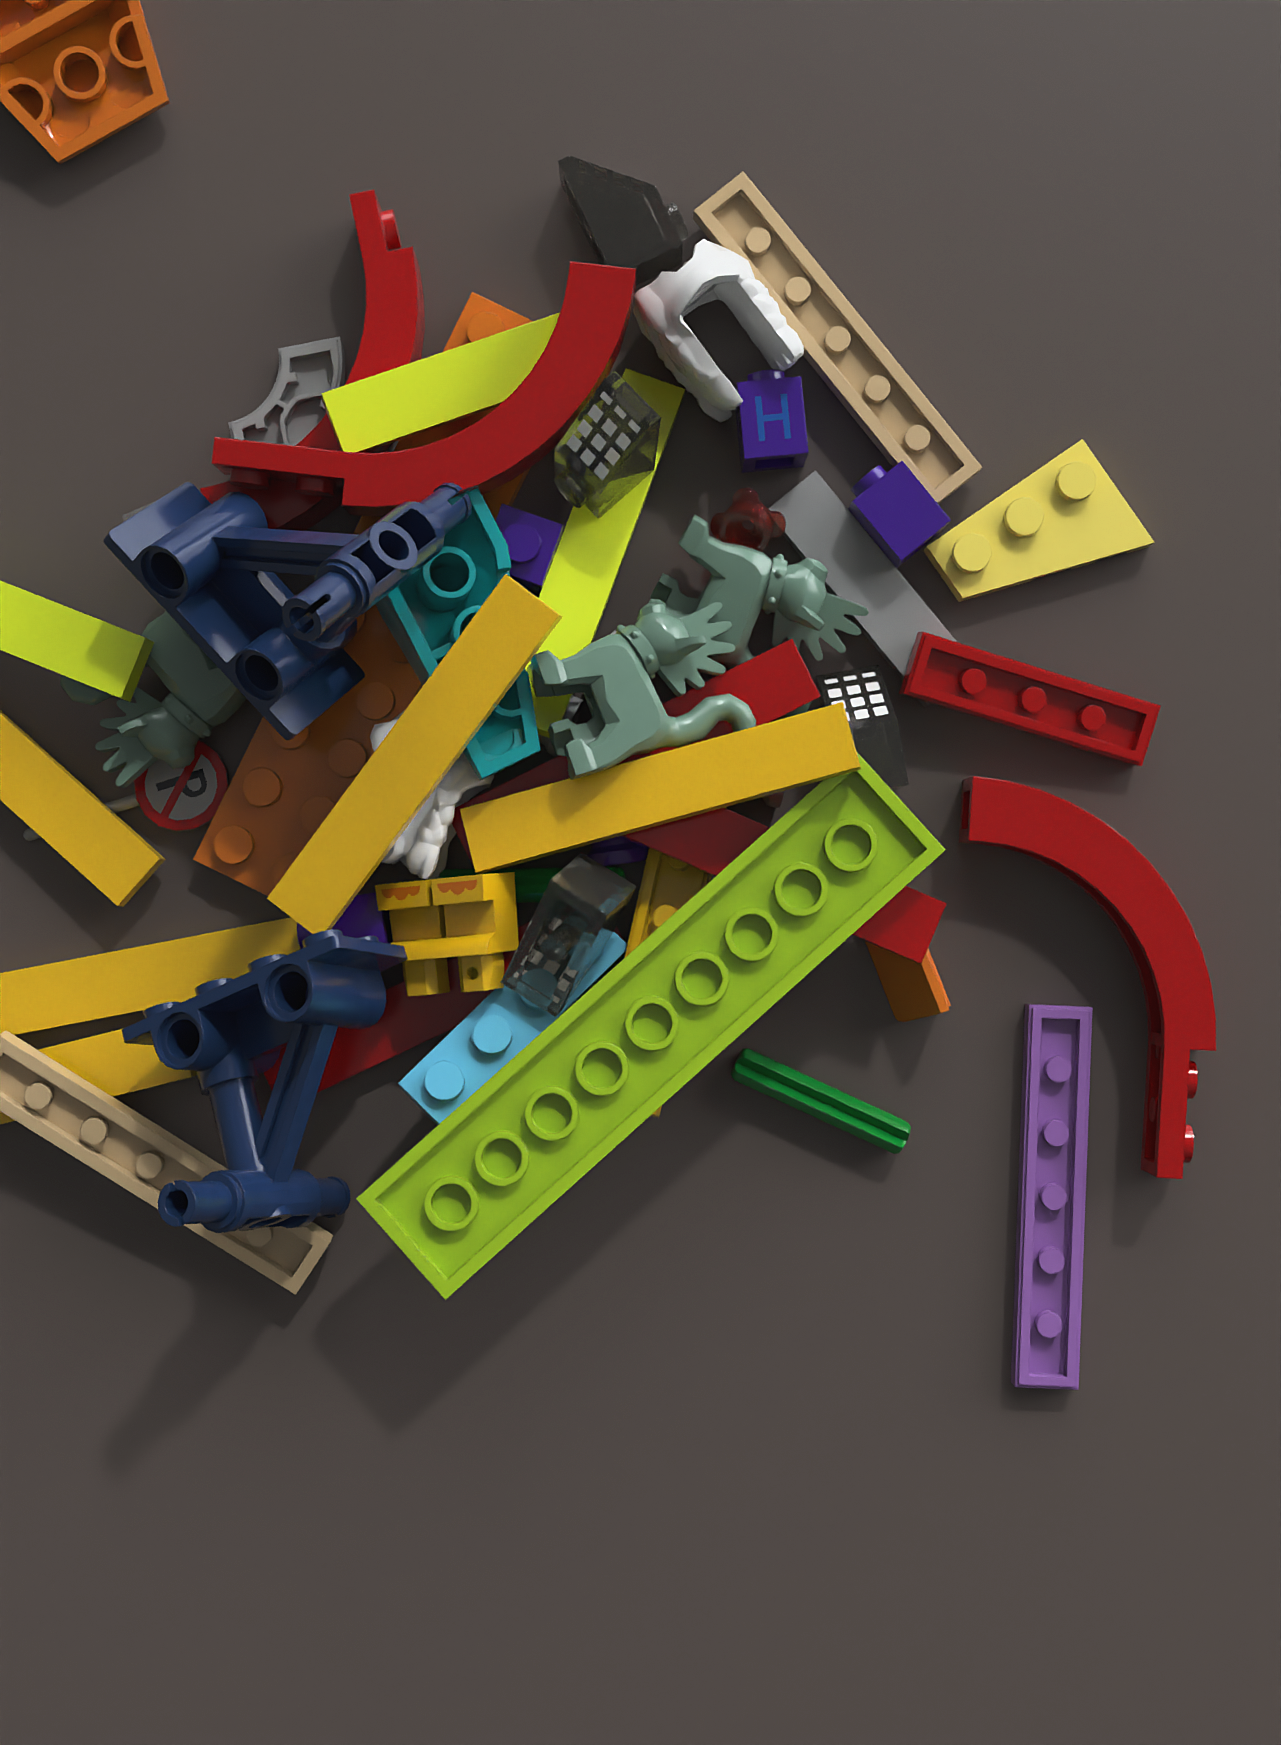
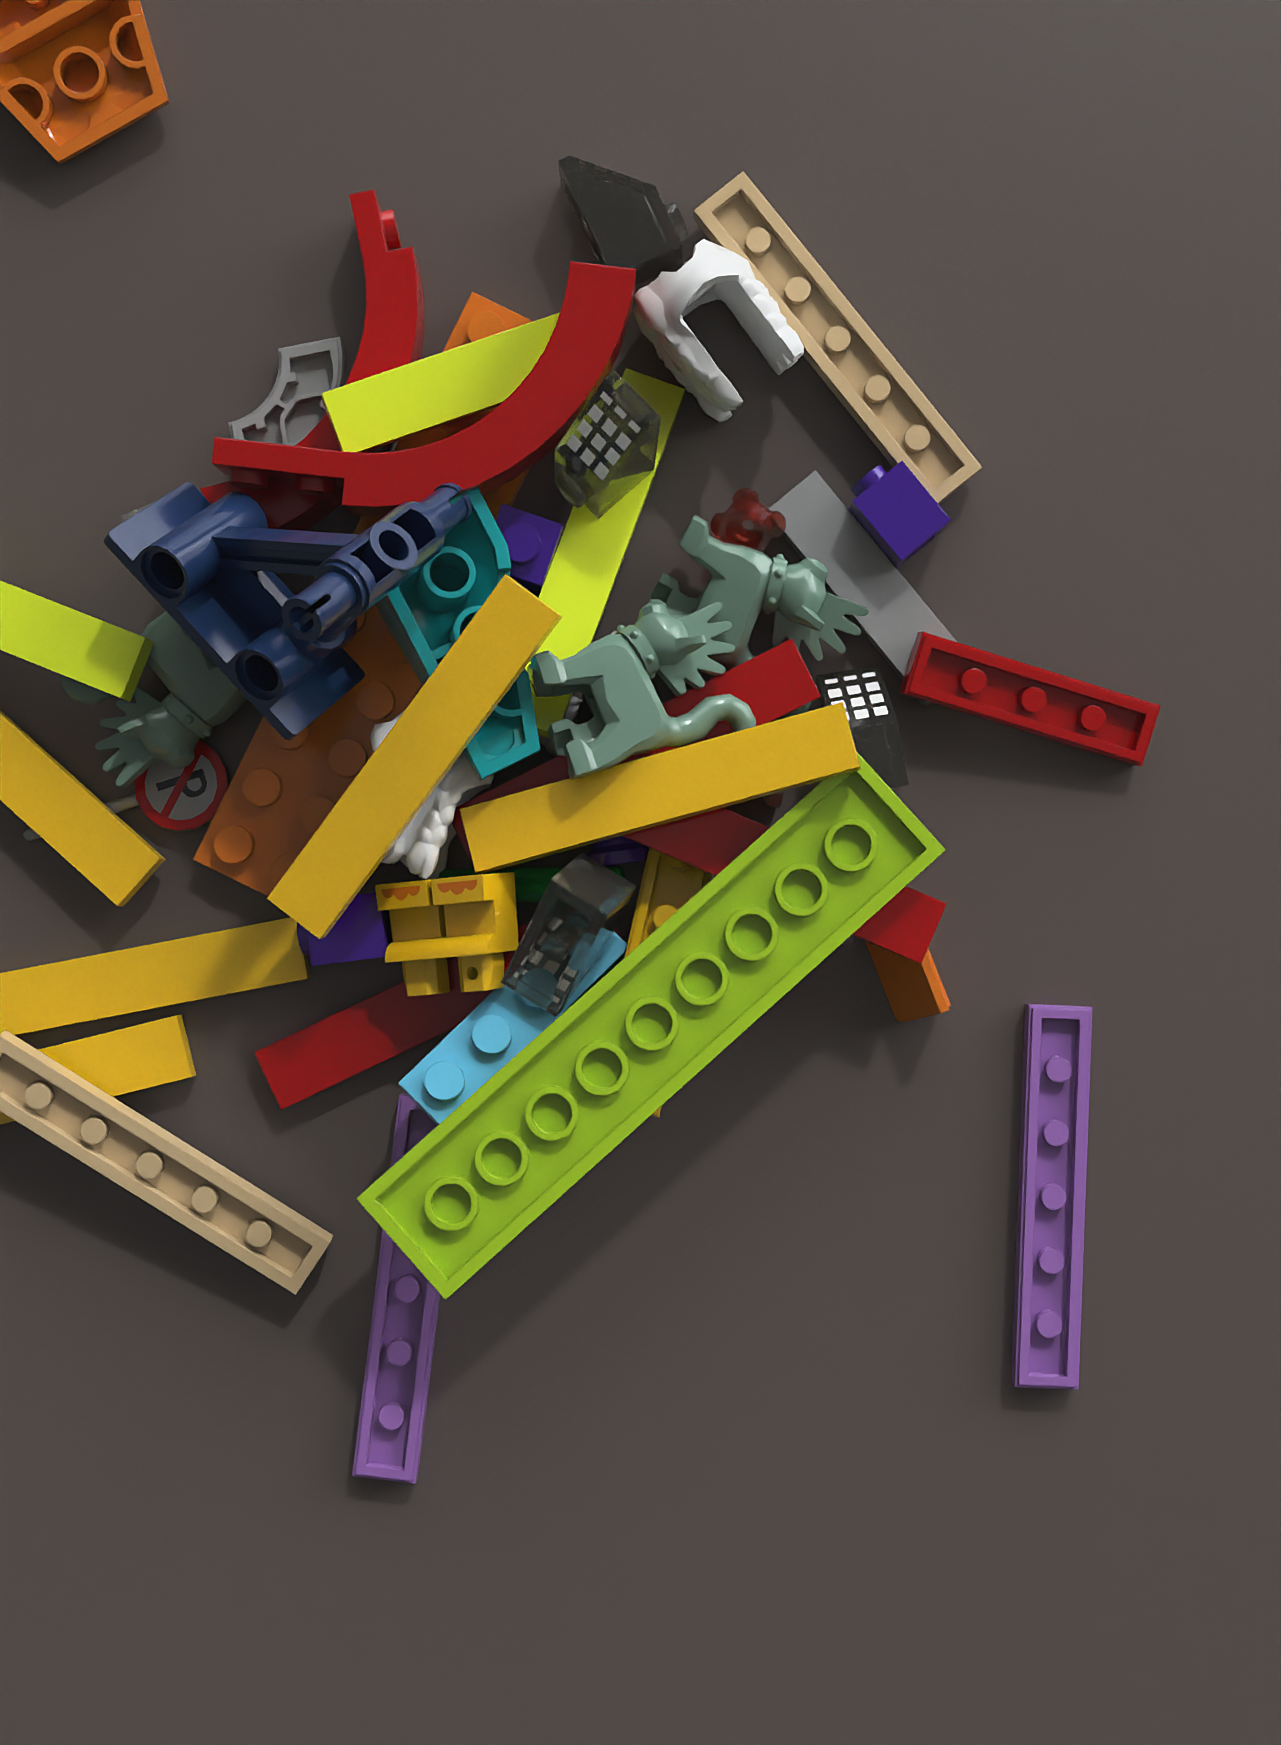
(236, 1033): dark blue plate -> none
(398, 1345): none -> medium lavender tile
(771, 422): dark purple brick -> none
(820, 1101): green axle -> none
(1043, 525): light yellow wing -> none
(1148, 920): red arch -> none

